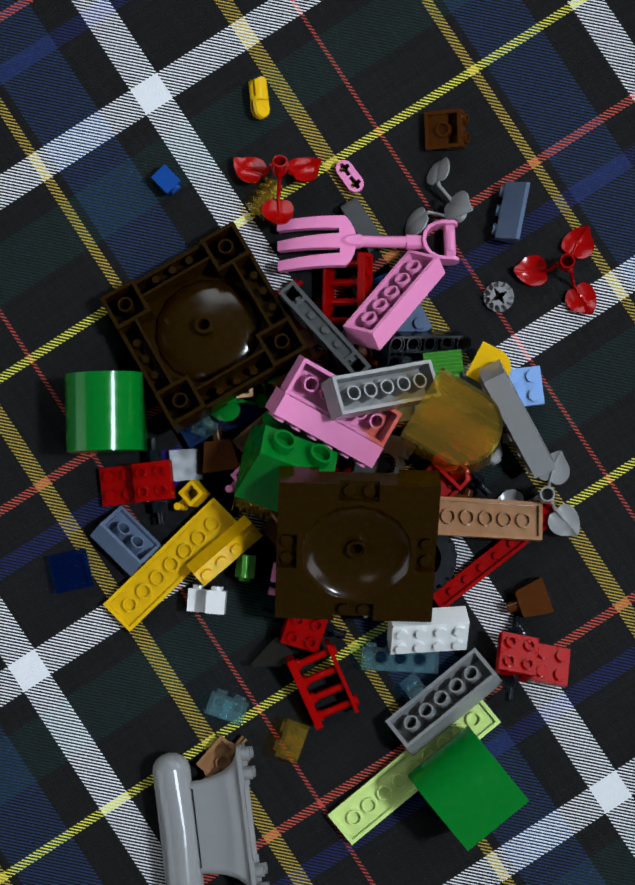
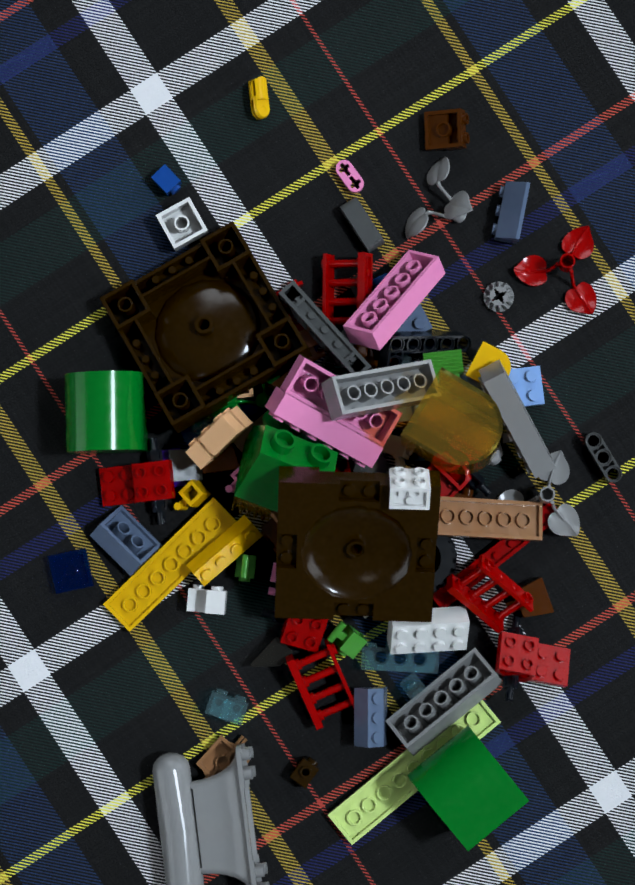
(182, 224): none -> white brick
(217, 436): none -> light nougat piece
(252, 168): red plant -> none
(266, 193): clear yellow piece -> none
(292, 739): clear yellow brick -> none
(305, 771): none -> dark brown brick
(347, 640): none -> bright green brick
(348, 241): bright pink piece -> none
(370, 716): none -> sand blue slope
(409, 488): none -> white bracket
(483, 608): none -> red fence
(609, 464): none -> dark grey beam

